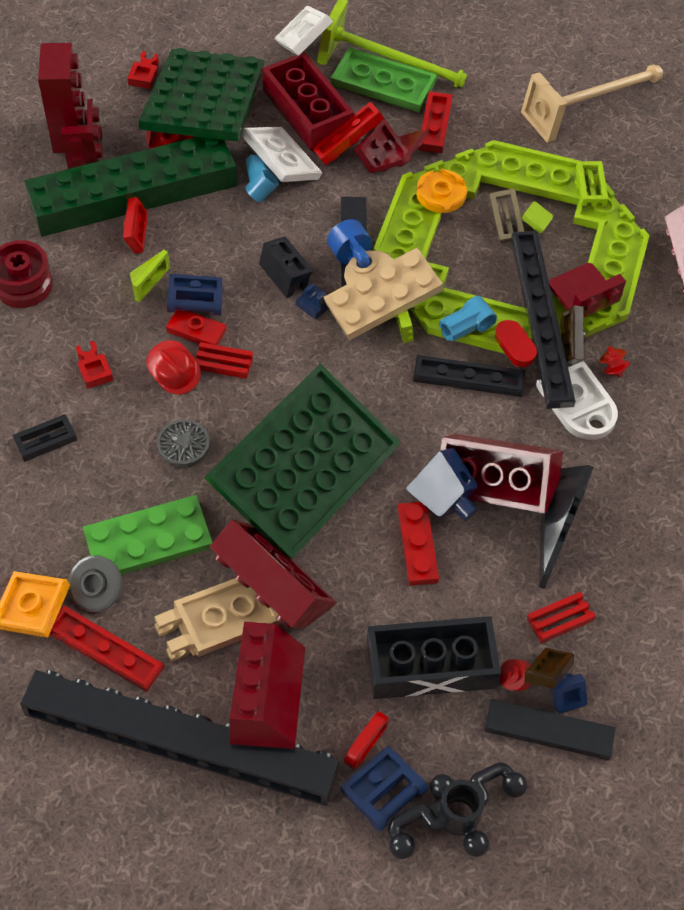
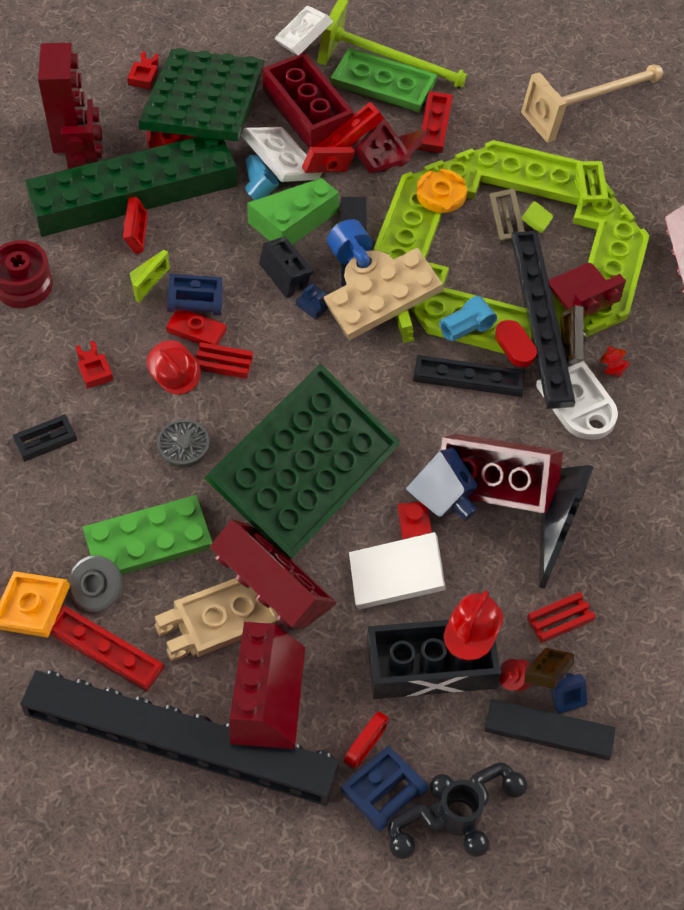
(294, 210): none -> bright green wedge
(328, 159): none -> red plate
(397, 571): none -> white tile
(473, 626): none -> red piece

